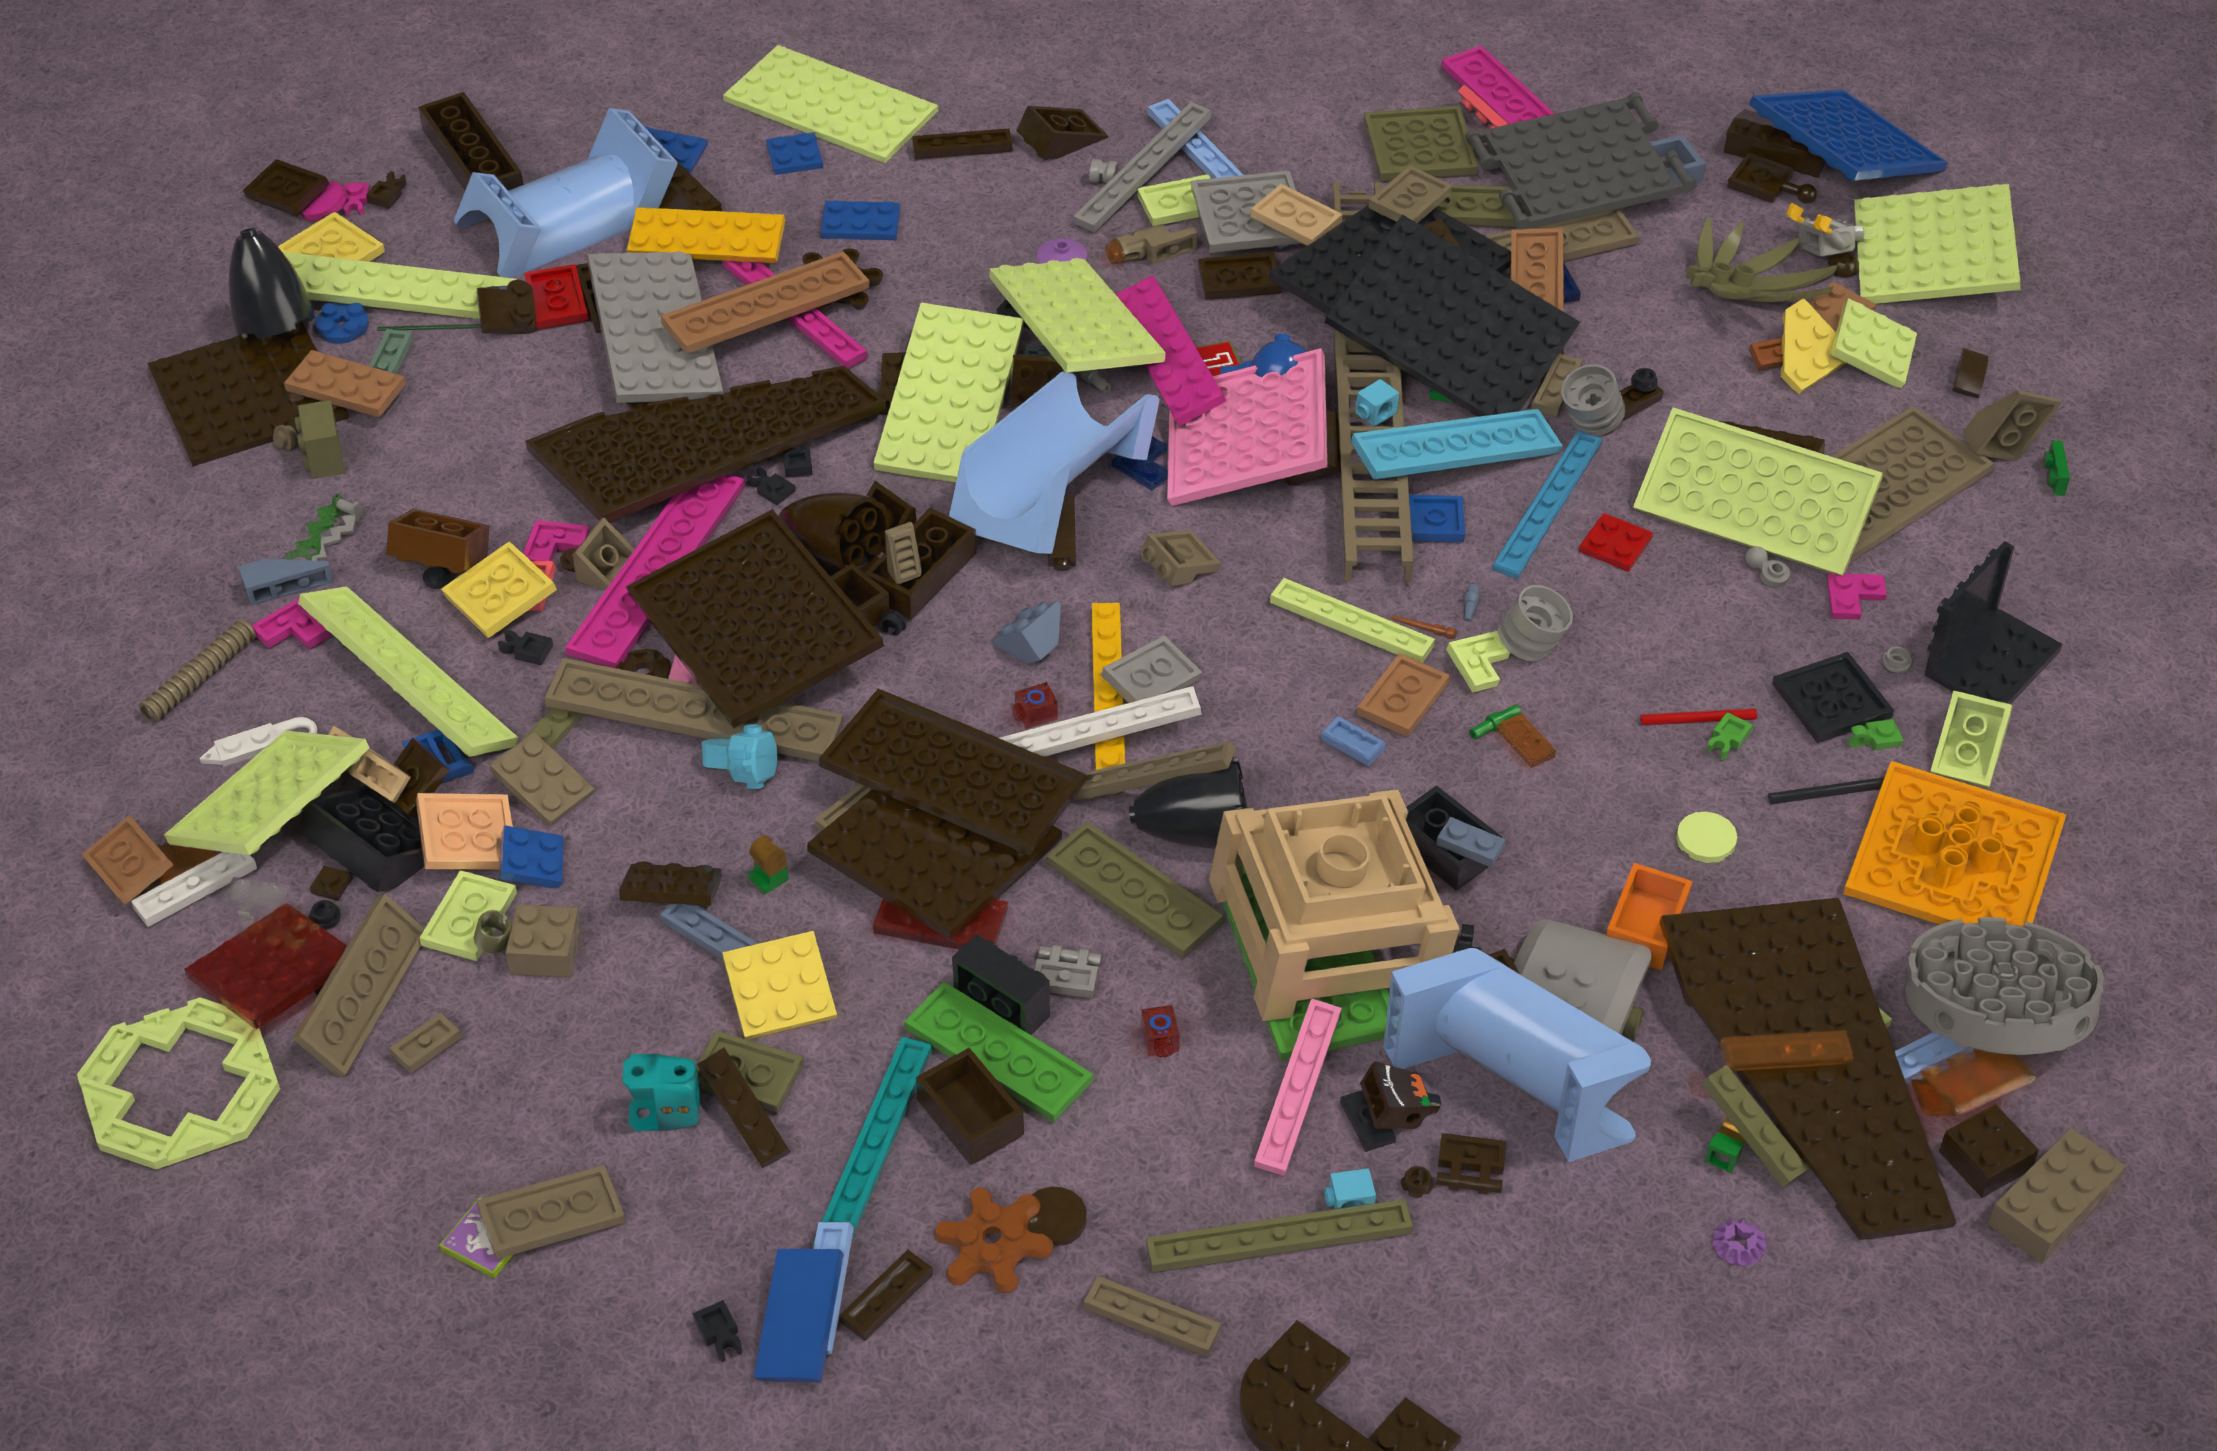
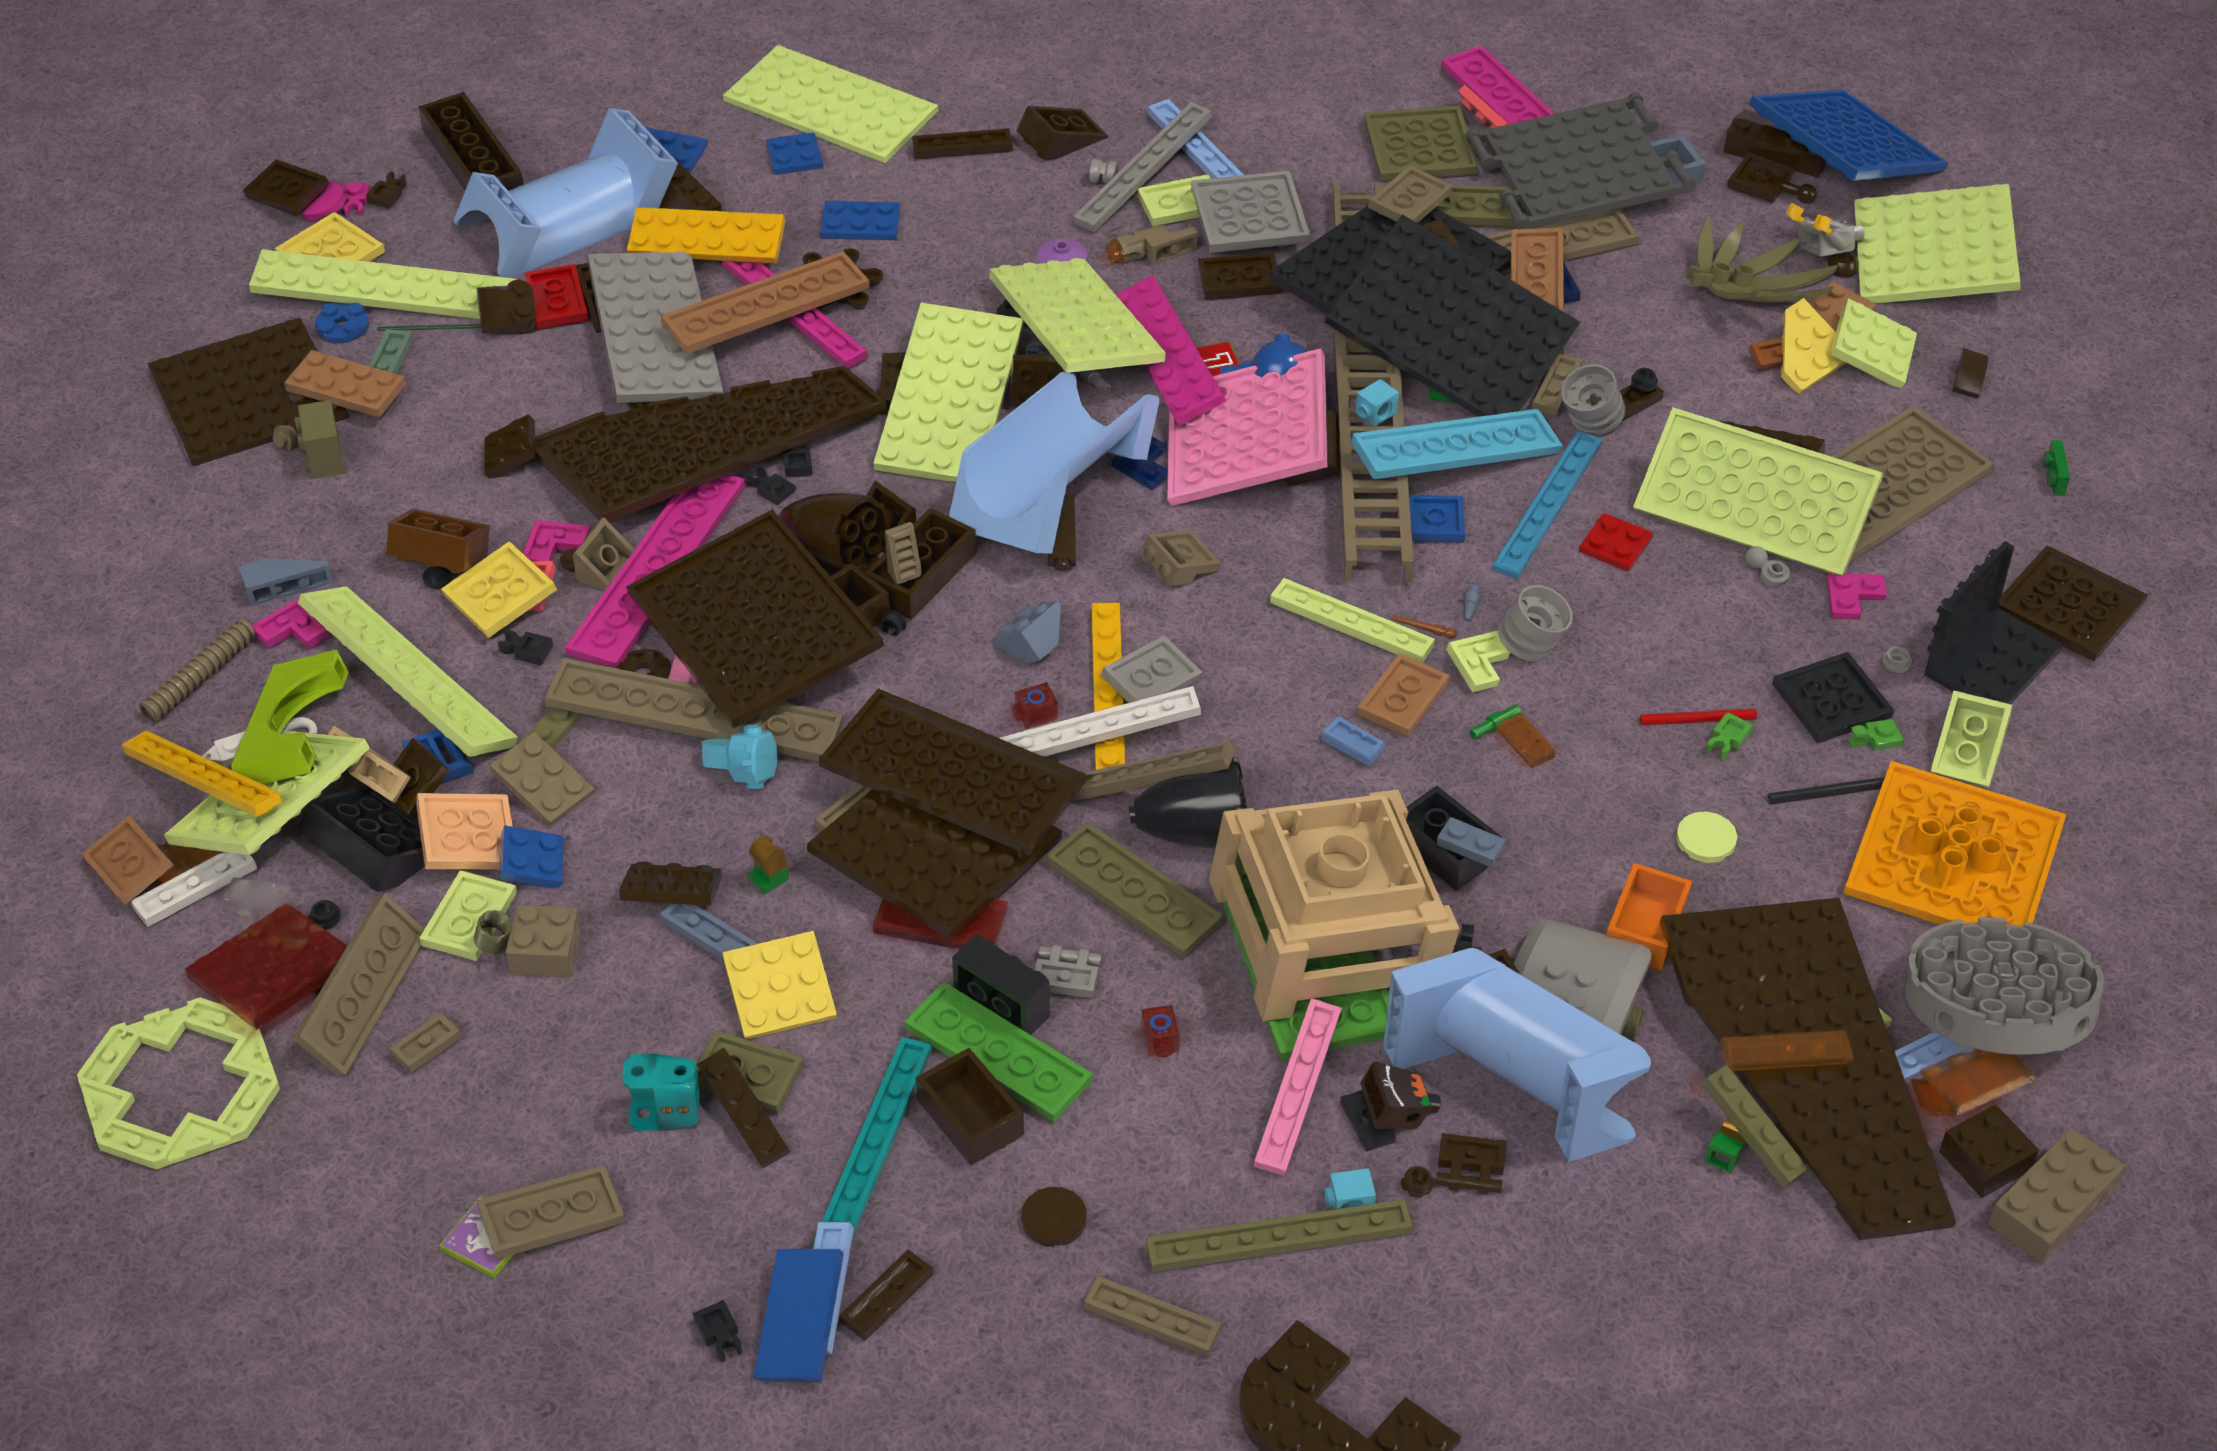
(202, 773): none -> yellow plate
(265, 288): black cylinder -> none
(291, 685): none -> lime arch
(325, 514): piece -> none
(331, 883): dark brown plate -> none
(509, 447): none -> dark brown plate
(996, 1258): dark orange plate -> none
(1295, 215): tan plate -> none
(1735, 1252): medium lavender gear -> none
(2010, 425): dark tan slope -> none
(2072, 602): none -> dark brown plate

